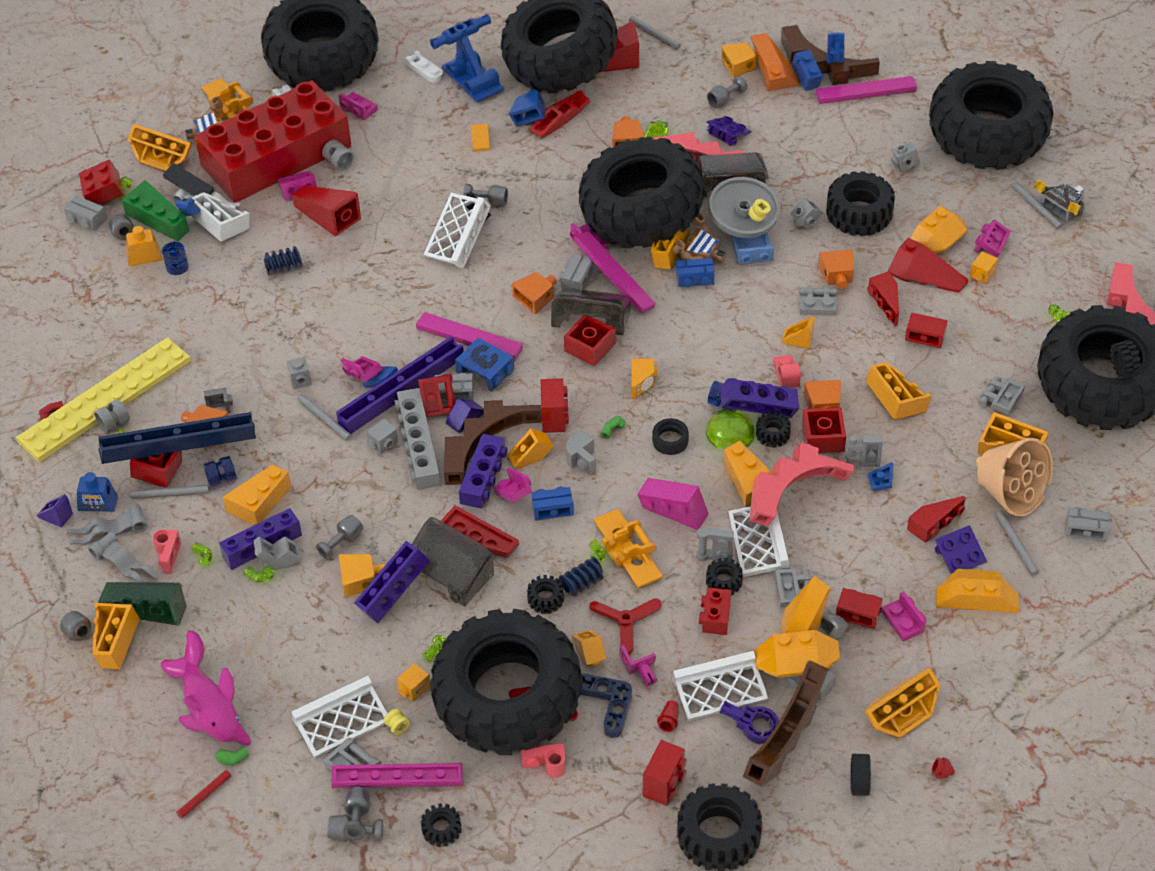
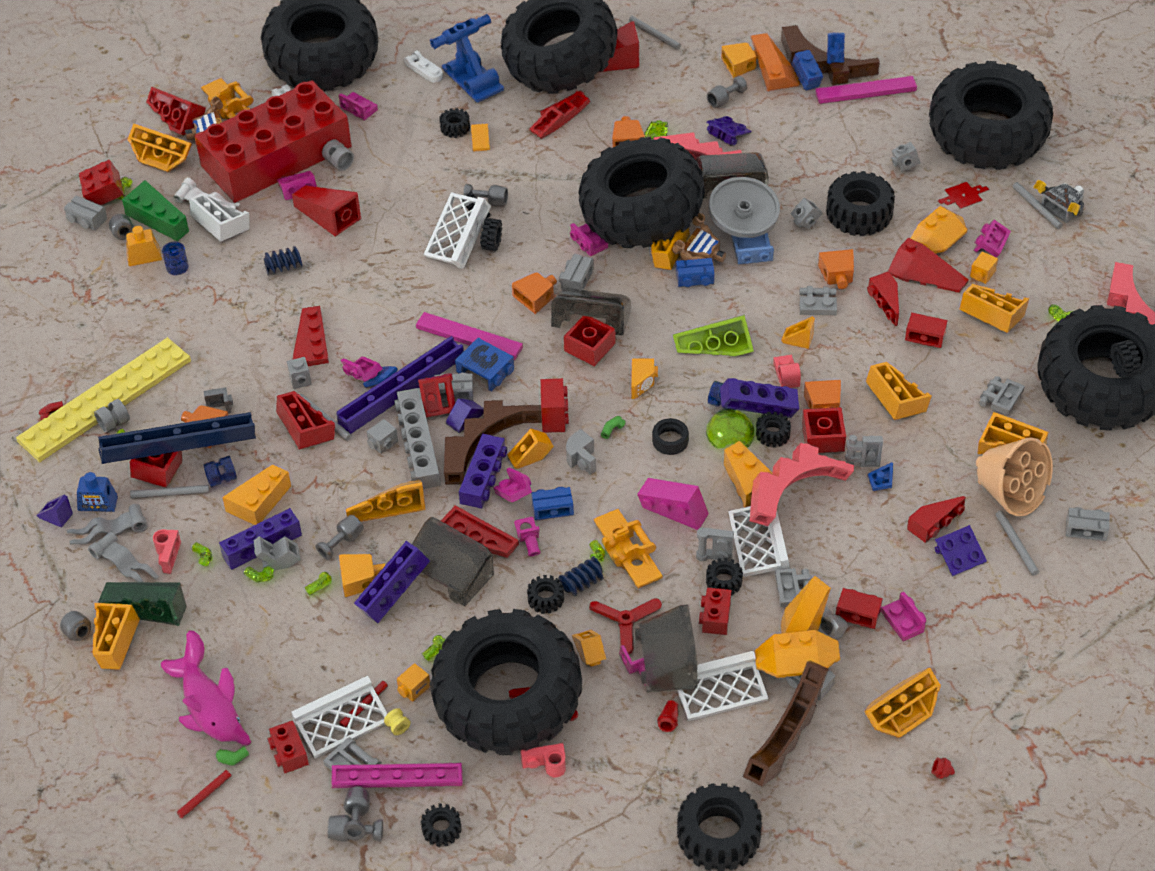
(174, 110): none -> red wedge
(187, 181): black tile -> none
(187, 207): blue piece -> none
(288, 747): none -> red brick
(302, 421): none -> red wedge
(311, 337): none -> red wing
(323, 581): none -> clear neon green arm
(367, 700): none -> red bar
(395, 501): none -> light orange wedge
(450, 128): none -> black tyre
(491, 234): none -> black tyre
(527, 108): blue torso -> none
(528, 535): none -> dark pink bracket
(613, 695): dark blue beam -> none
(614, 271): dark pink tile -> none
(664, 773): red brick -> none
(668, 651): none -> clear smoke windscreen
(718, 338): none -> lime wedge
(745, 718): dark purple pin -> none
(759, 210): light yellow wheel -> none
(860, 774): black tyre -> none
(971, 195): none -> red piece
(977, 591): light orange wedge -> none
(993, 308): none -> light orange wedge

